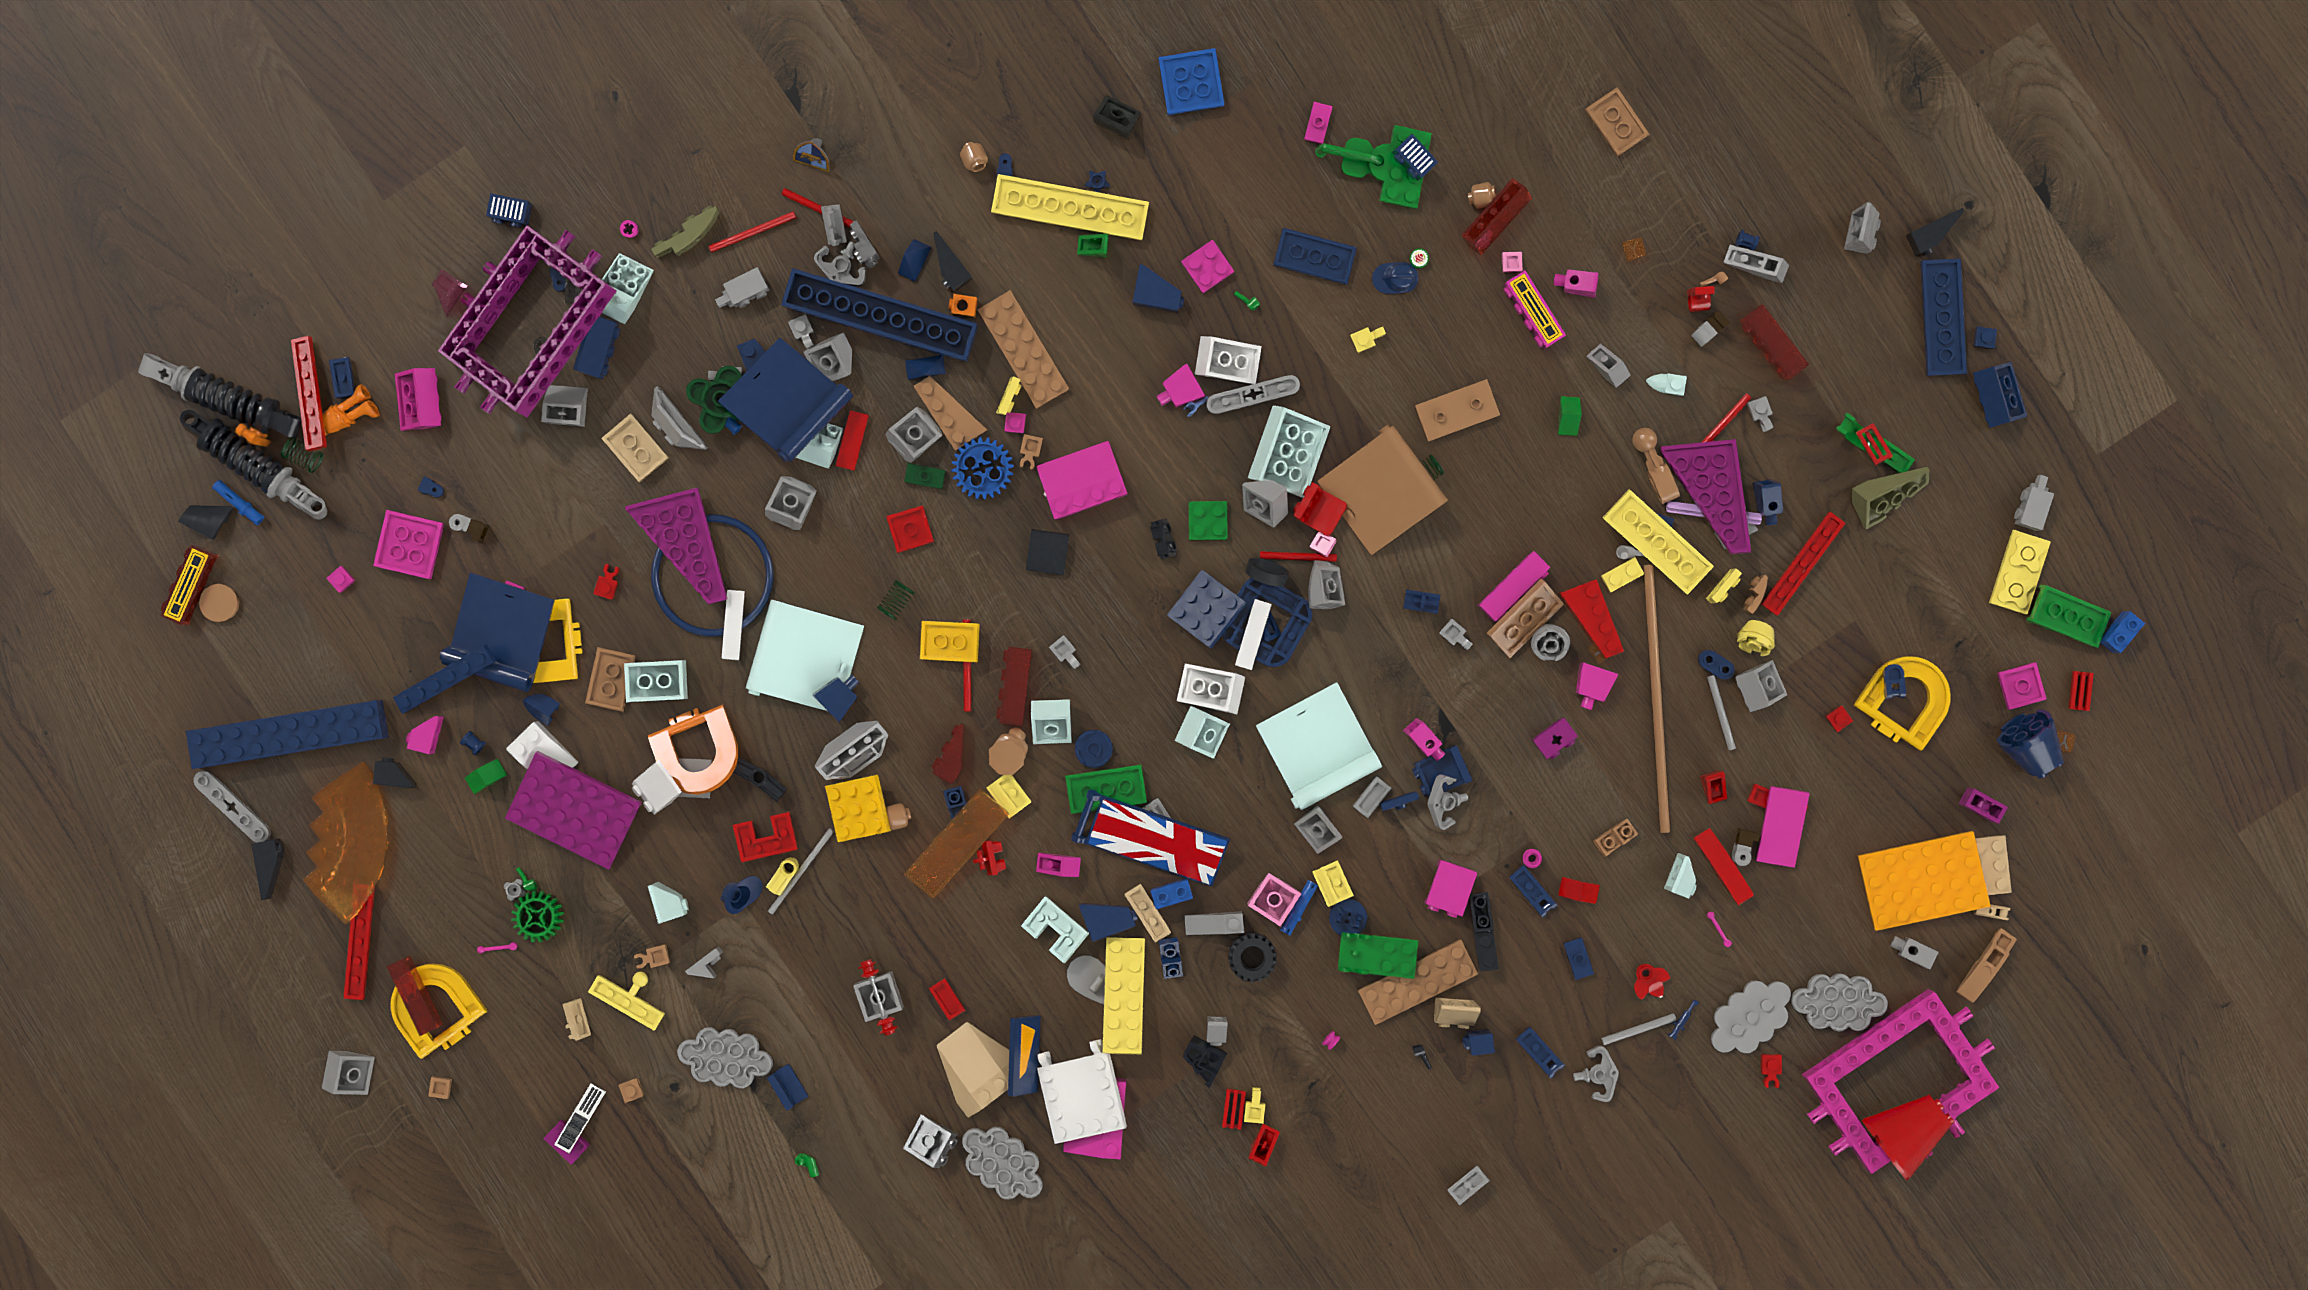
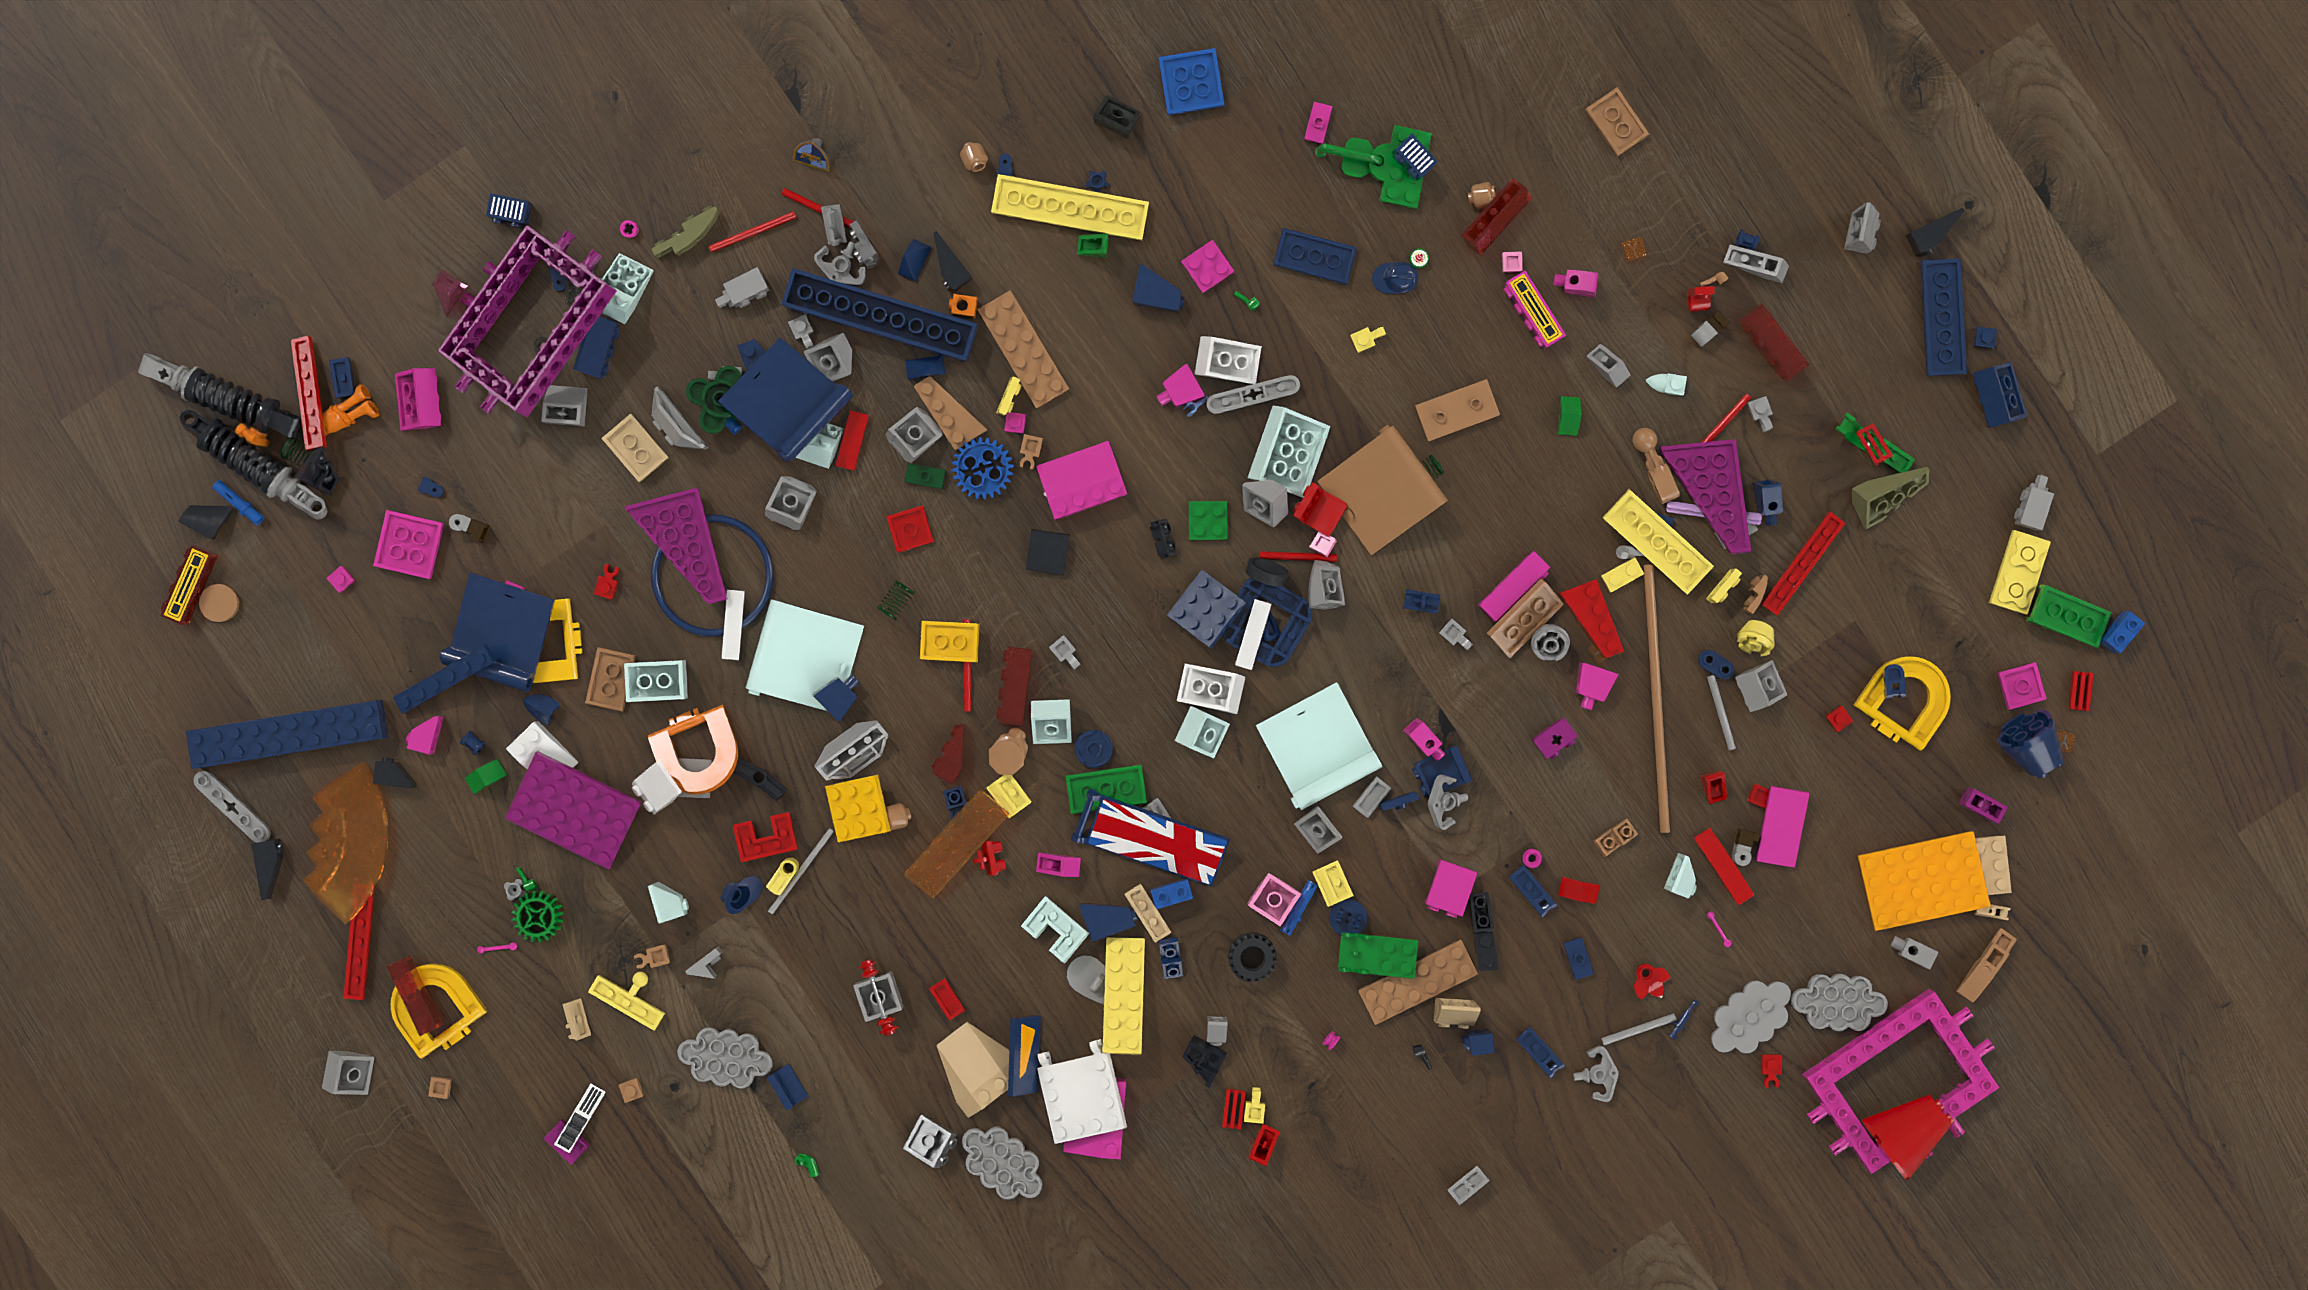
(318, 472): none -> black slope
(1214, 923): light grey slope -> none

